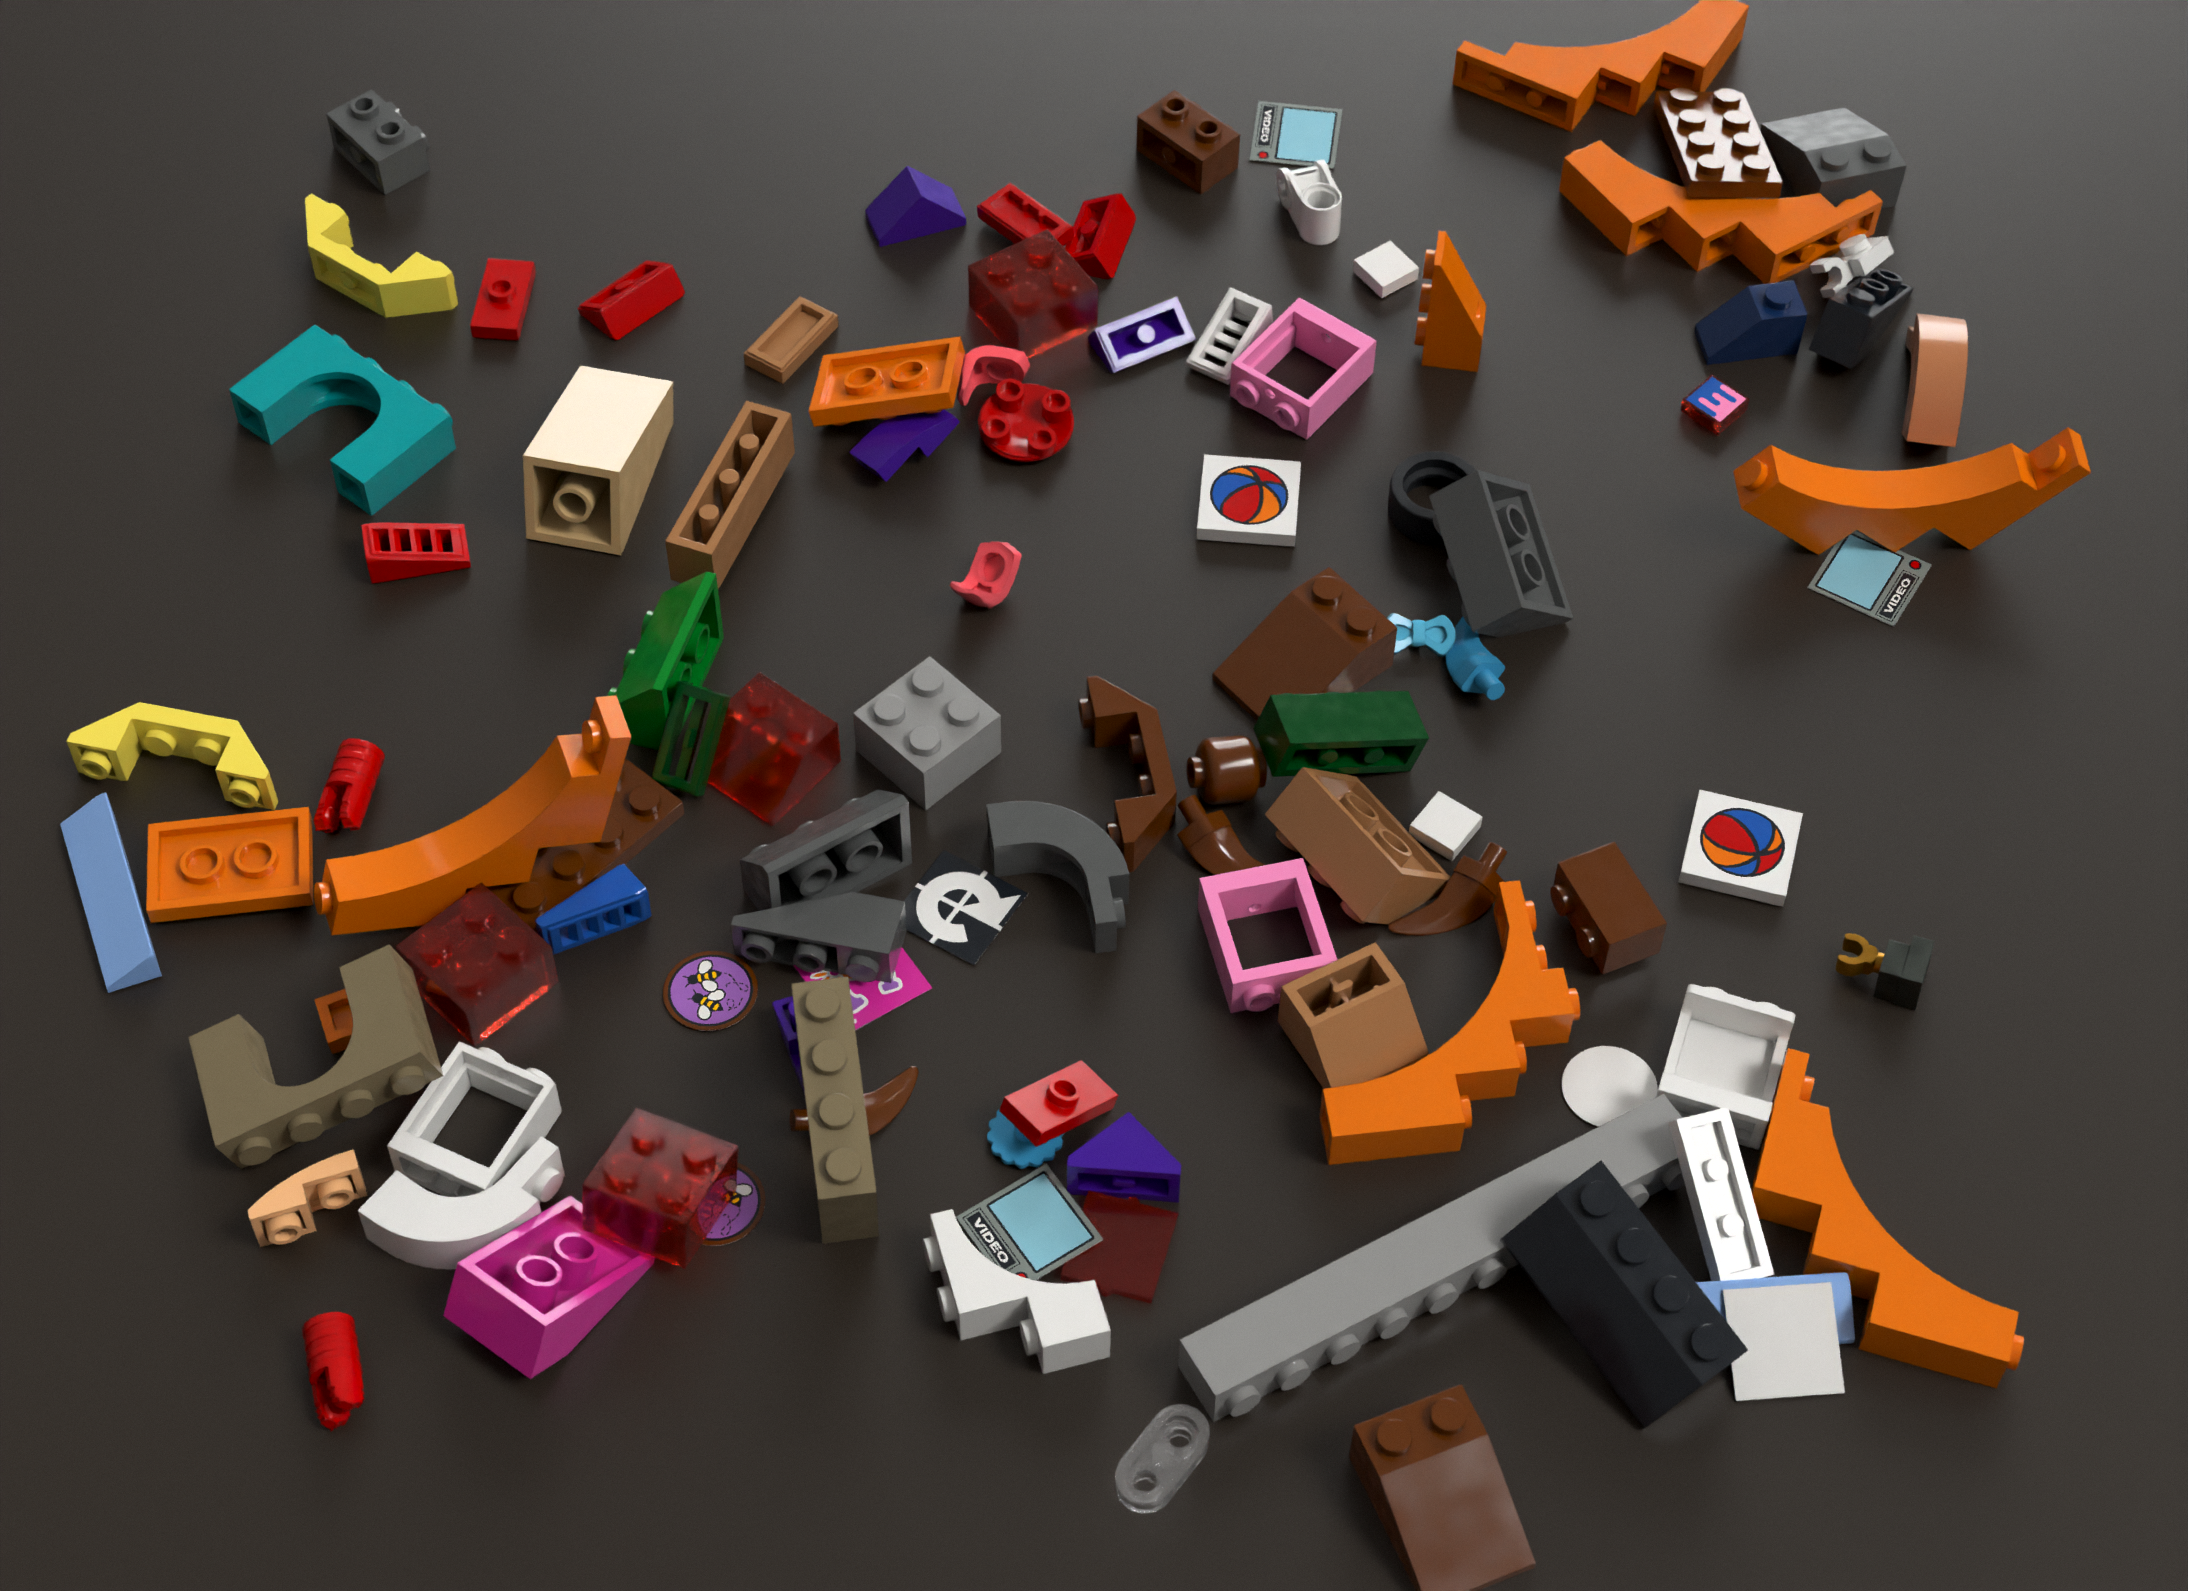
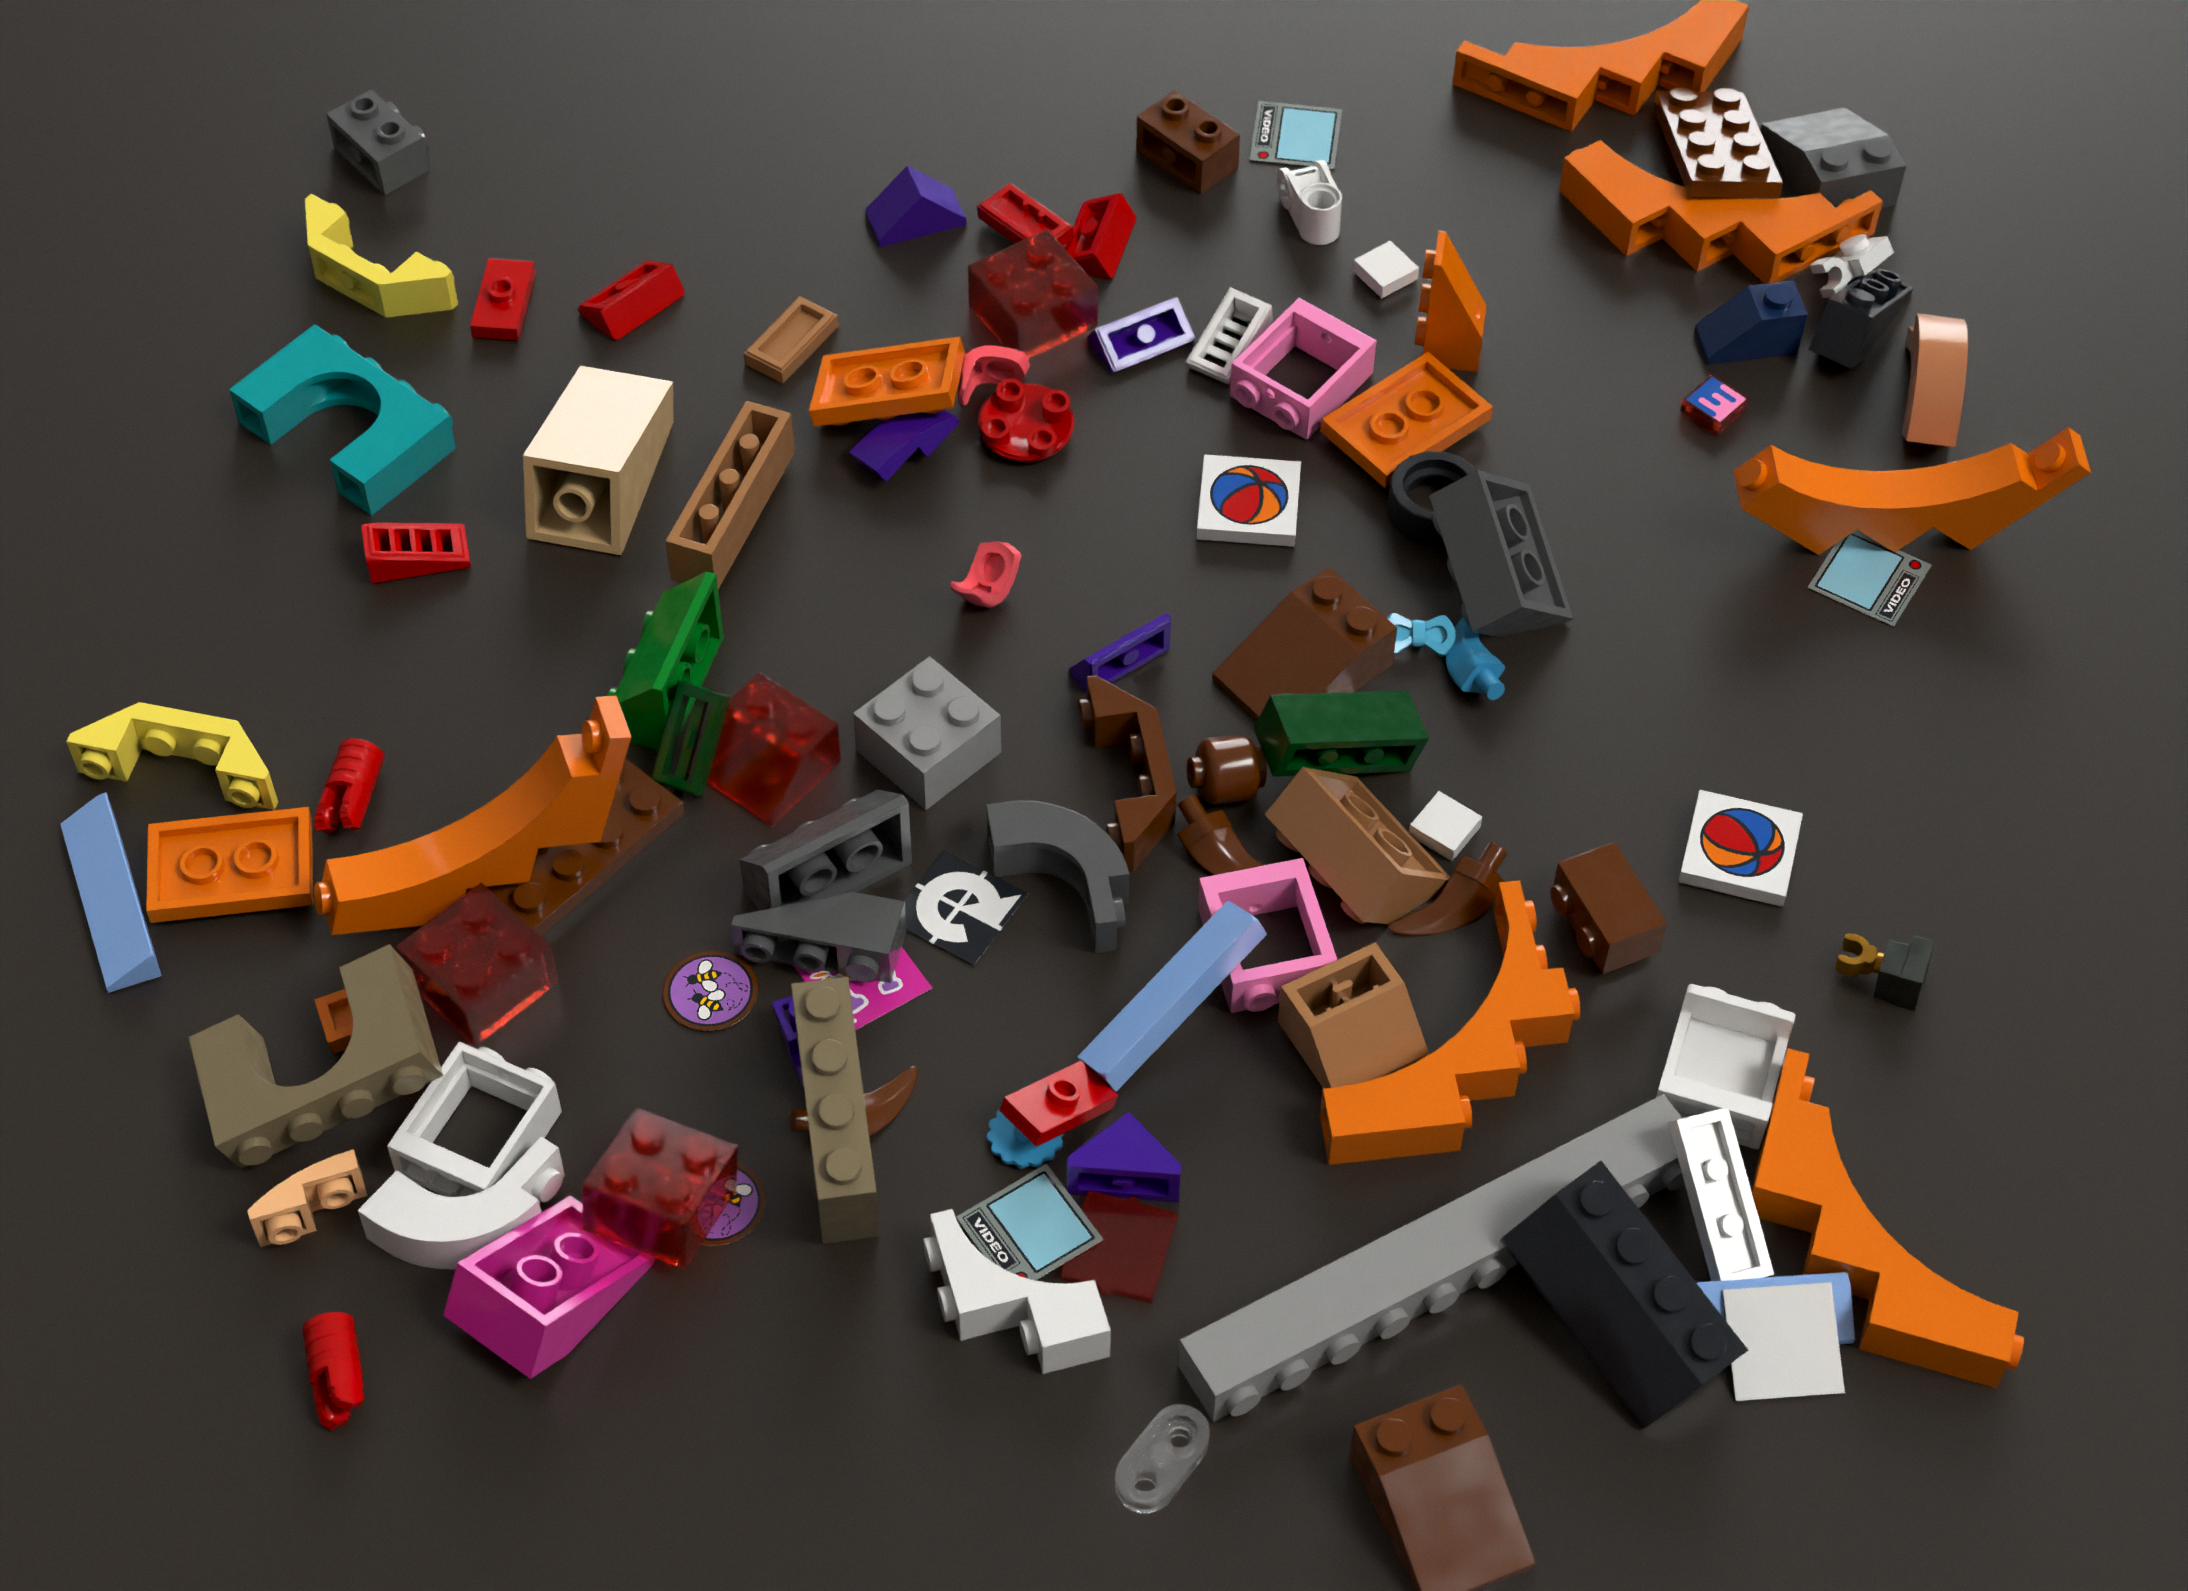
(595, 911): blue slope -> none
(1126, 653): none -> dark purple slope
(1172, 994): none -> light blue slope
(1406, 415): none -> orange plate
(1607, 1083): white sticker -> none

